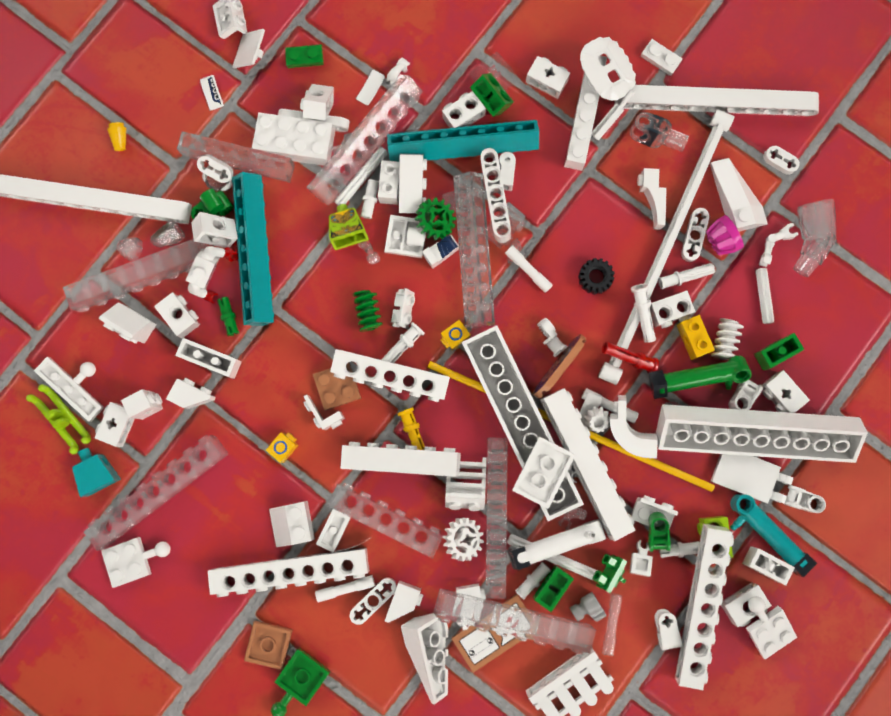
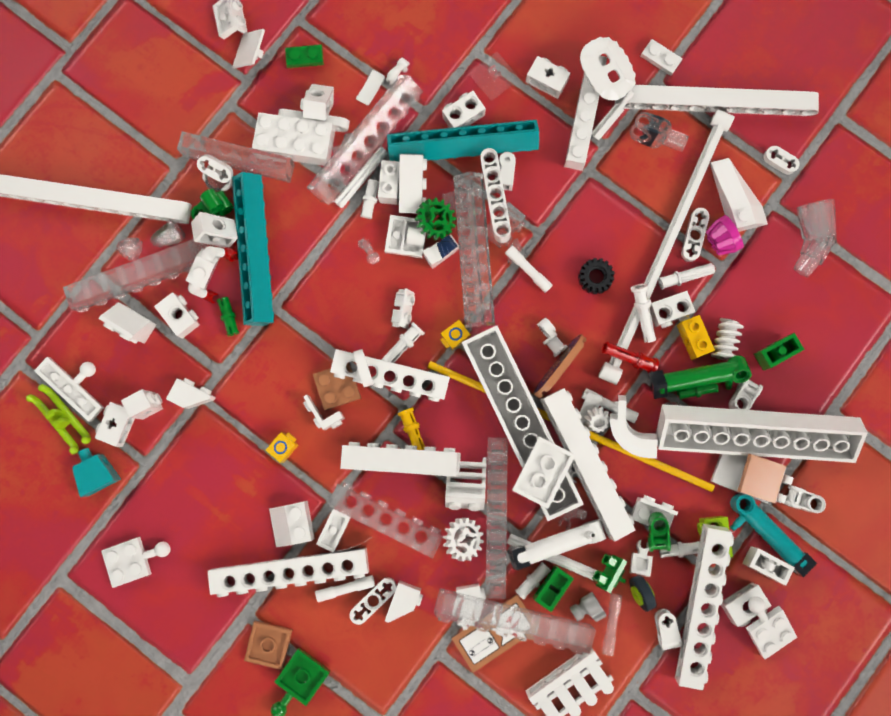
(97, 529): clear brick -> none
(117, 135): yellow cone -> none
(208, 358): white brick -> none
(211, 92): white sticker -> none
(346, 228): lime torso -> none
(363, 368): none -> white beam
(367, 310): green piece -> none
(426, 644): white wedge -> none
(492, 94): green brick -> none
(642, 593): none -> black wheel
(656, 196): white slope -> none
(697, 391): none -> green pin
(761, 478): none -> tile
(764, 295): white axle -> none
(784, 234): white piece -> none
(793, 396): white brick -> none

